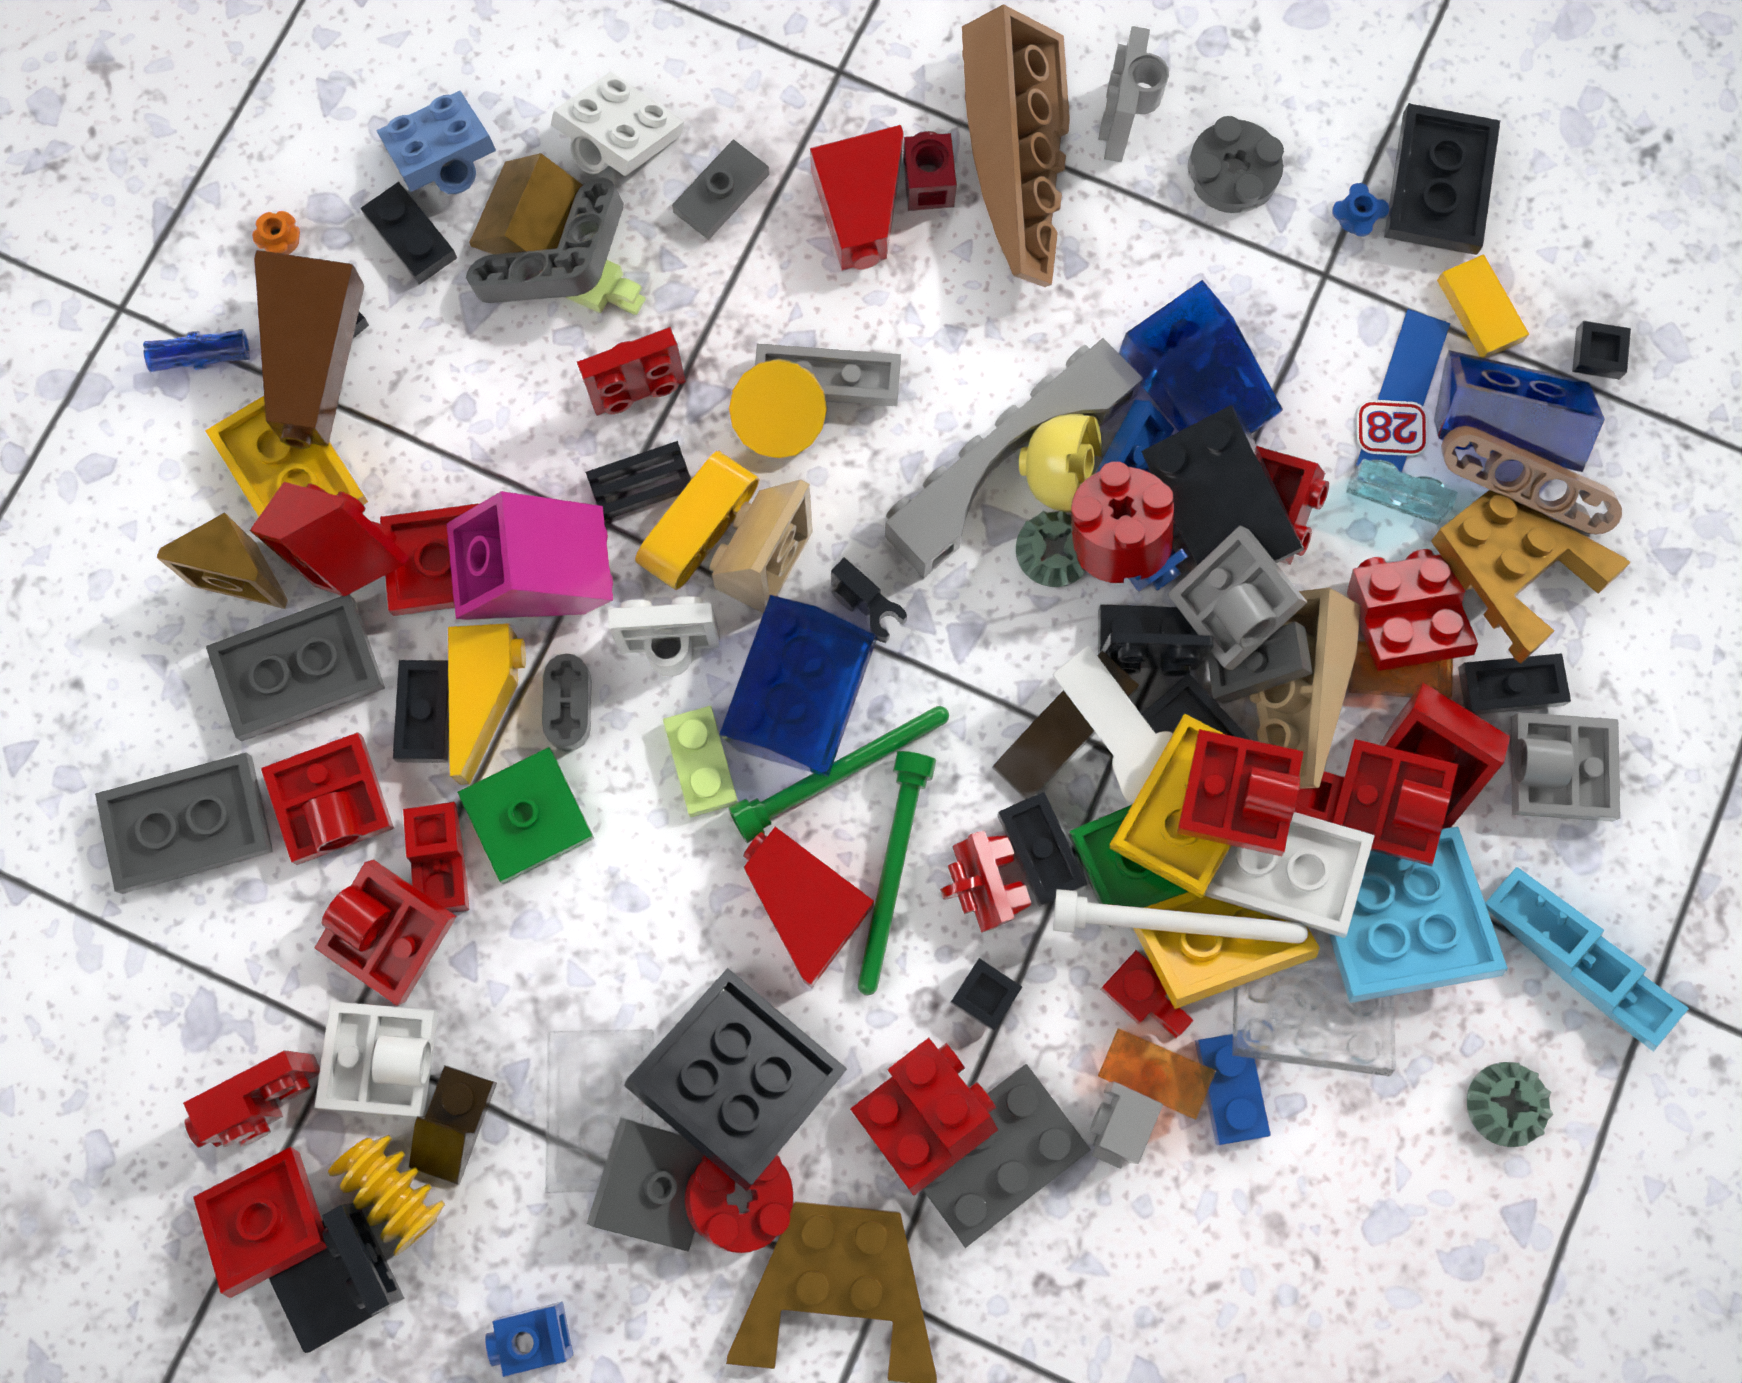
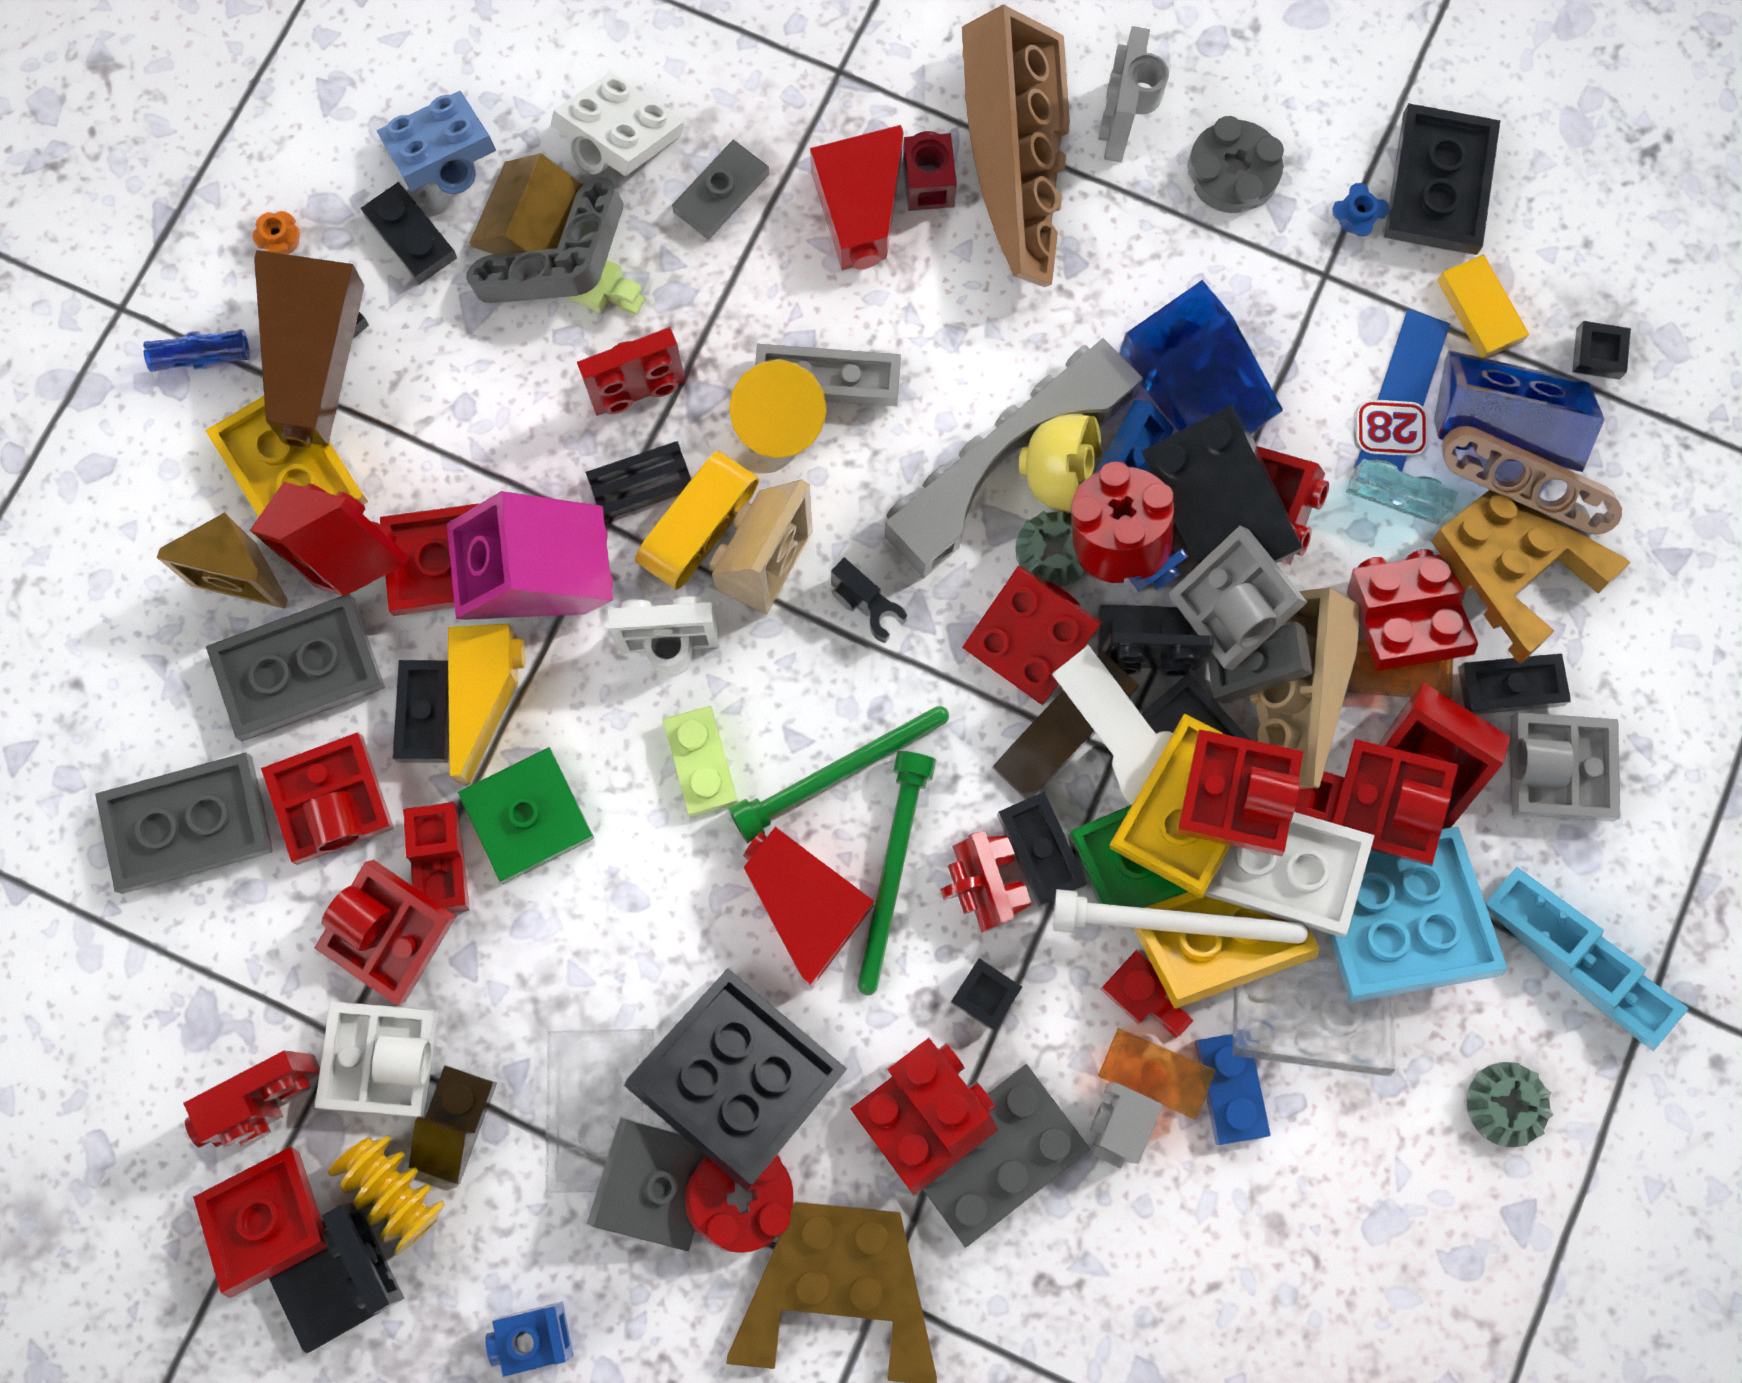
(555, 702): dark grey beam -> none
(798, 686): clear blue slope -> none
(1031, 633): none -> red plate

